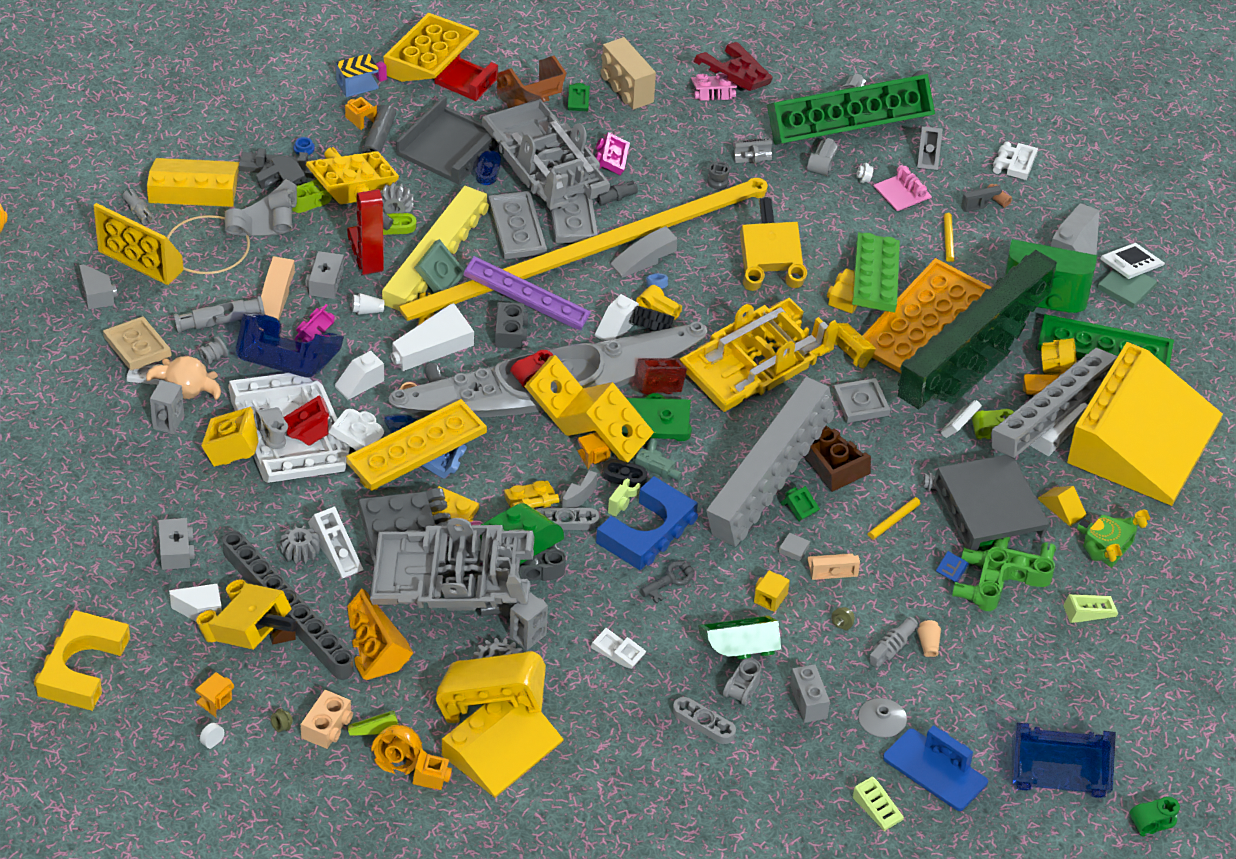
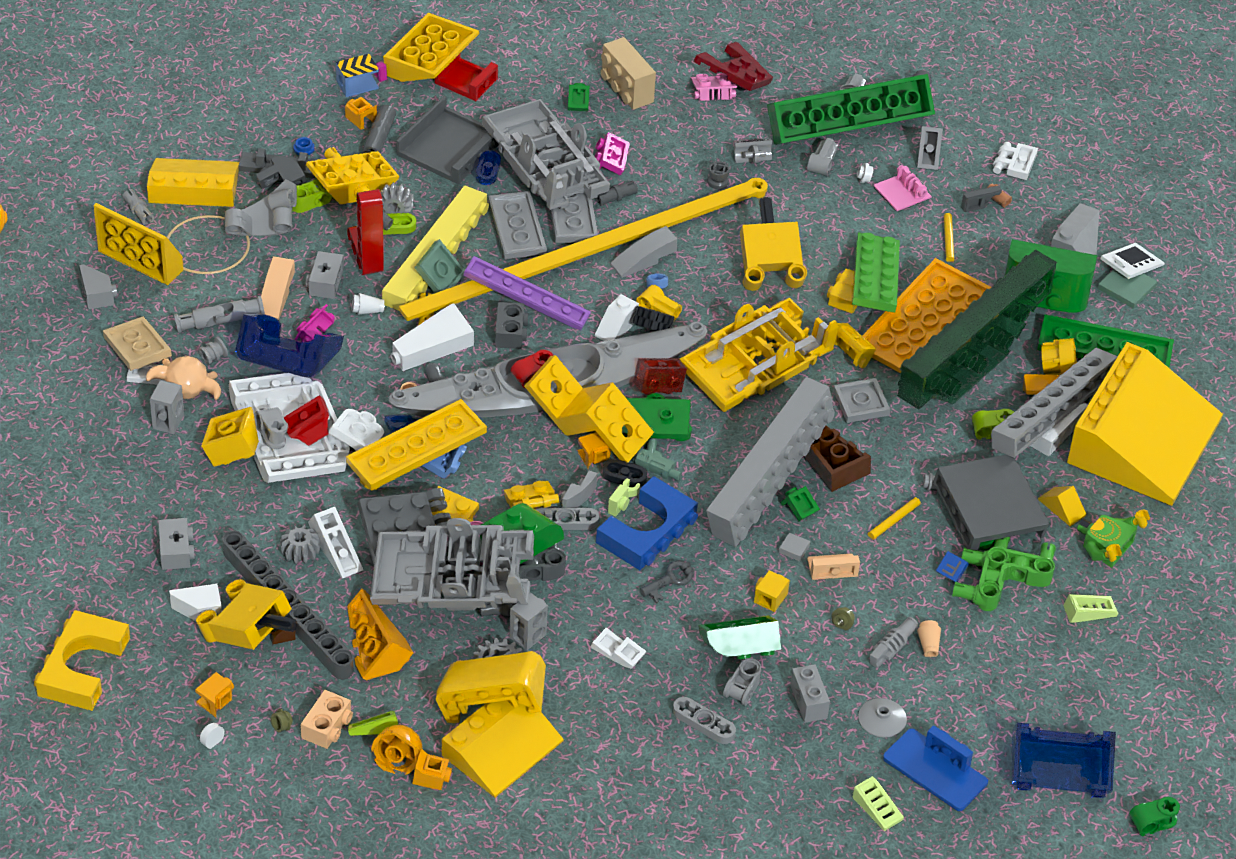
(361, 375): white slope -> none
(515, 93): dark orange slope -> none
(960, 418): white tile -> none

